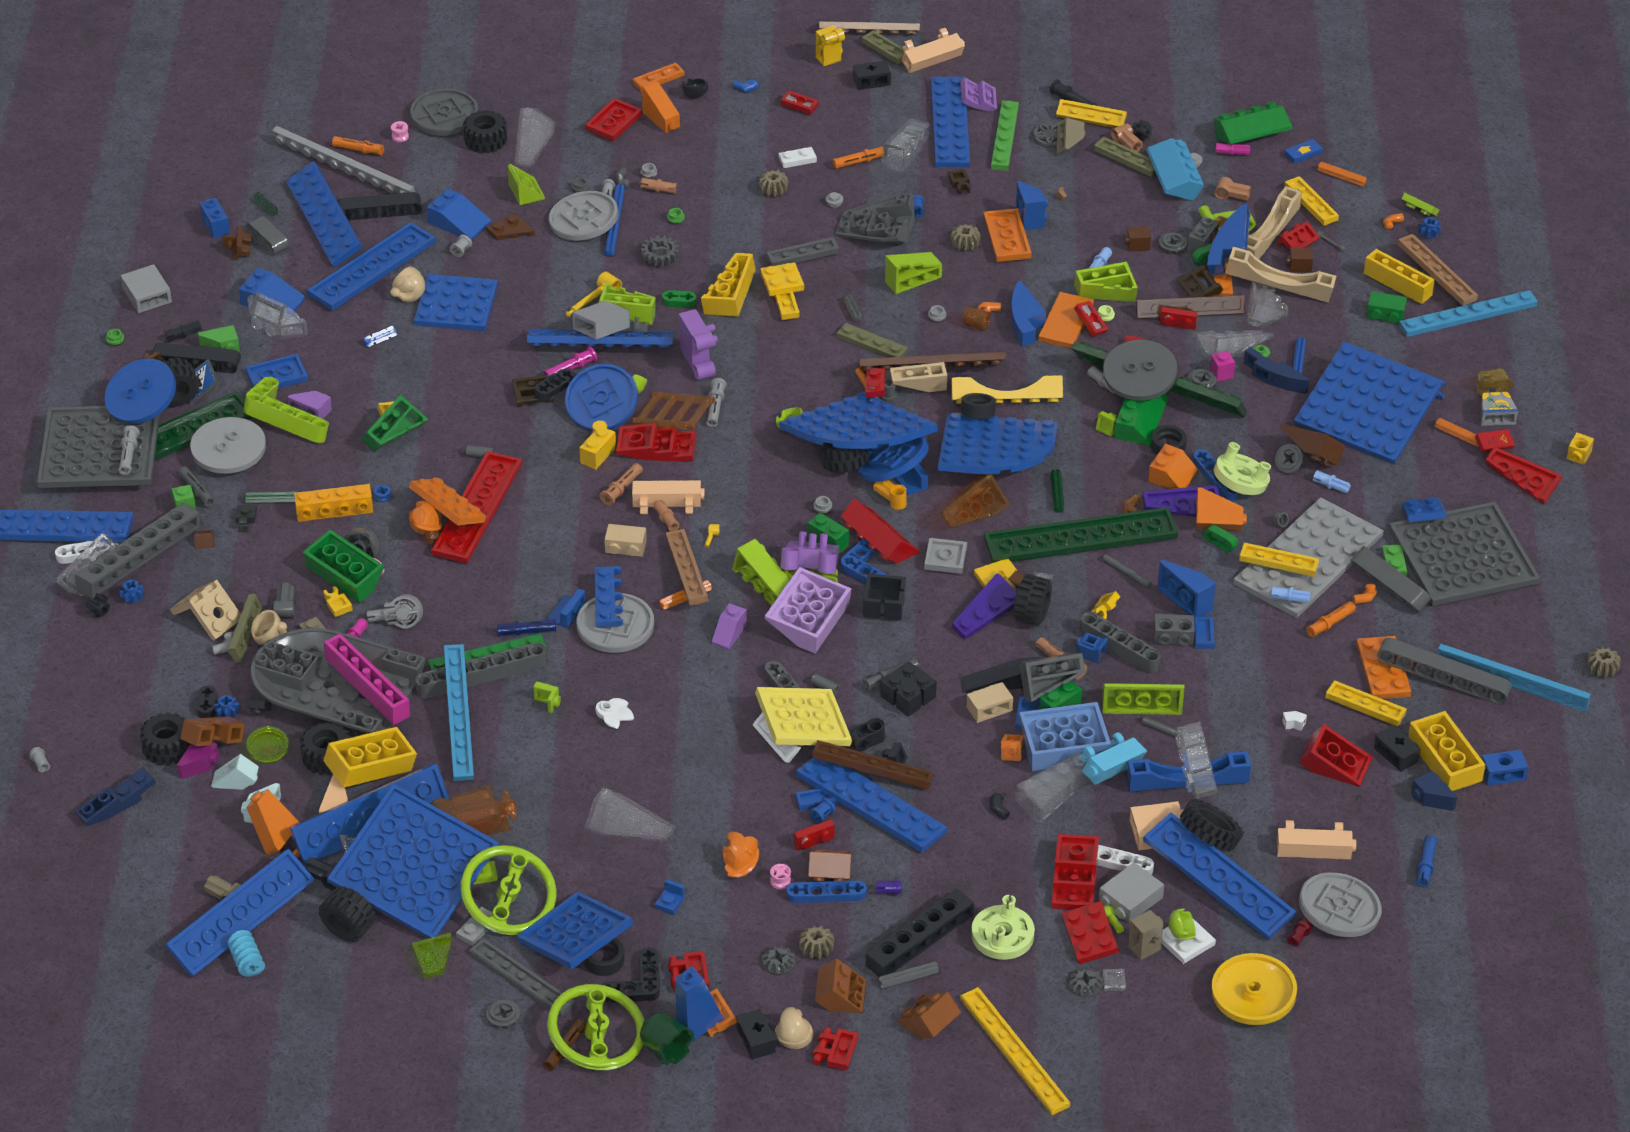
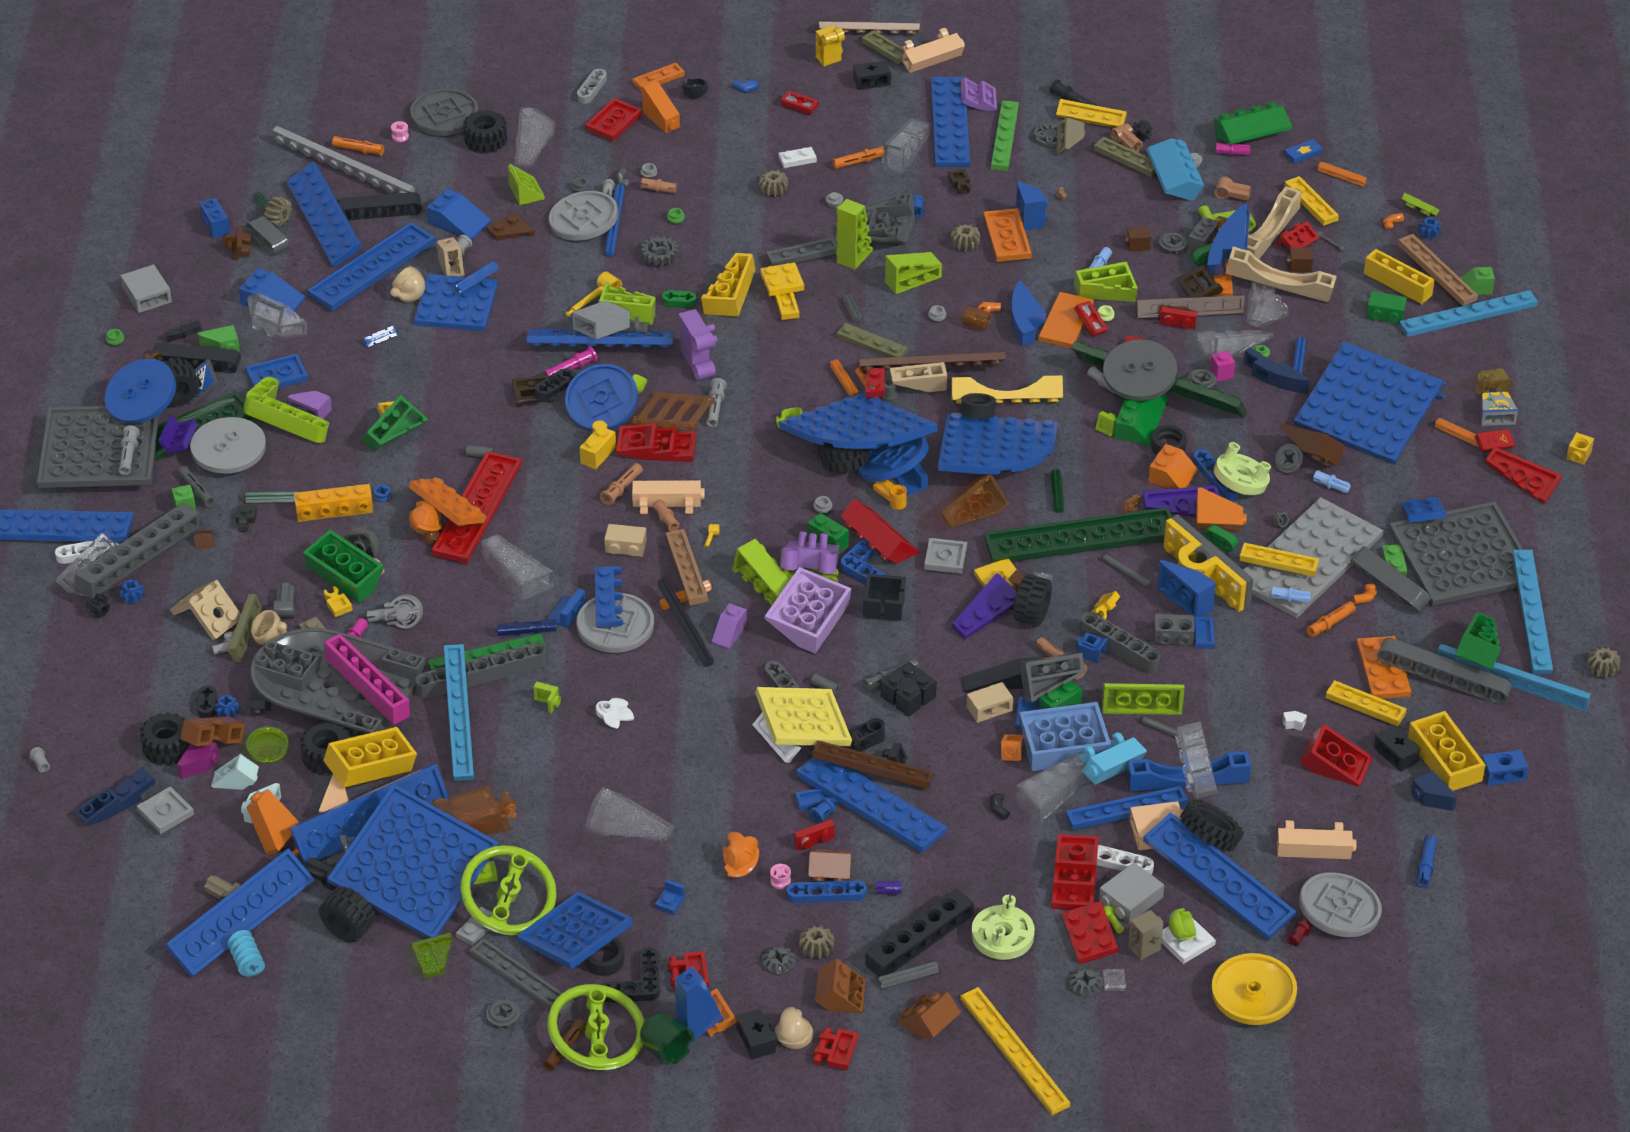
(165, 810): none -> light grey plate
(177, 435): none -> dark purple bracket
(278, 211): none -> dark tan gear
(450, 251): none -> tan torso
(476, 277): none -> blue axle
(516, 568): none -> clear wedge
(601, 76): none -> light grey beam
(685, 622): none -> black axle
(844, 378): none -> orange axle
(852, 234): none -> lime wedge
(1120, 808): none -> blue plate
(1201, 555): none -> yellow piece
(1480, 280): none -> bright green slope
(1480, 641): none -> green wedge
(1532, 612): none -> dark azure plate

